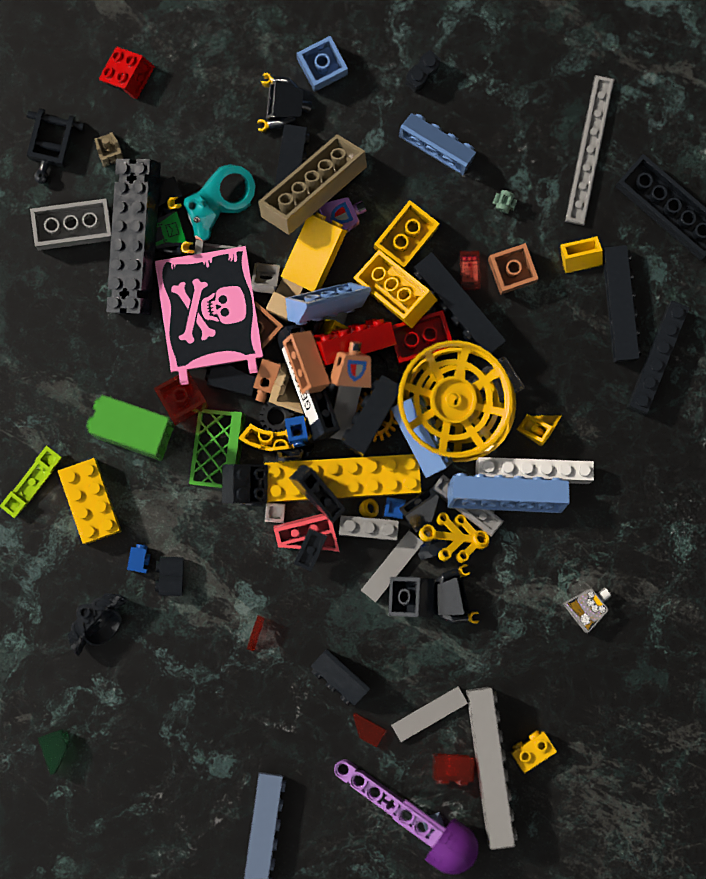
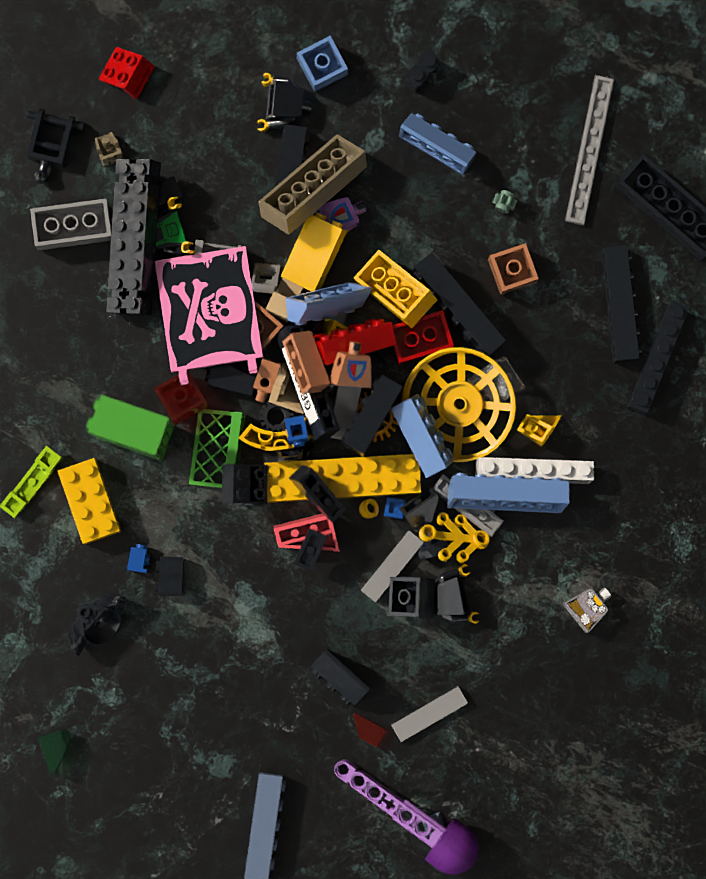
(207, 204): teal animal -> none
(255, 633): clear red tile -> none
(275, 512): white tile -> none
(368, 528): light grey arch -> none
(407, 235): yellow brick -> none
(452, 768): clear red brick -> none
(466, 398): yellow dish -> none
(470, 270): clear red tile -> none
(490, 767): light grey brick -> none
(532, 751): yellow brick -> none
(581, 254): yellow brick -> none

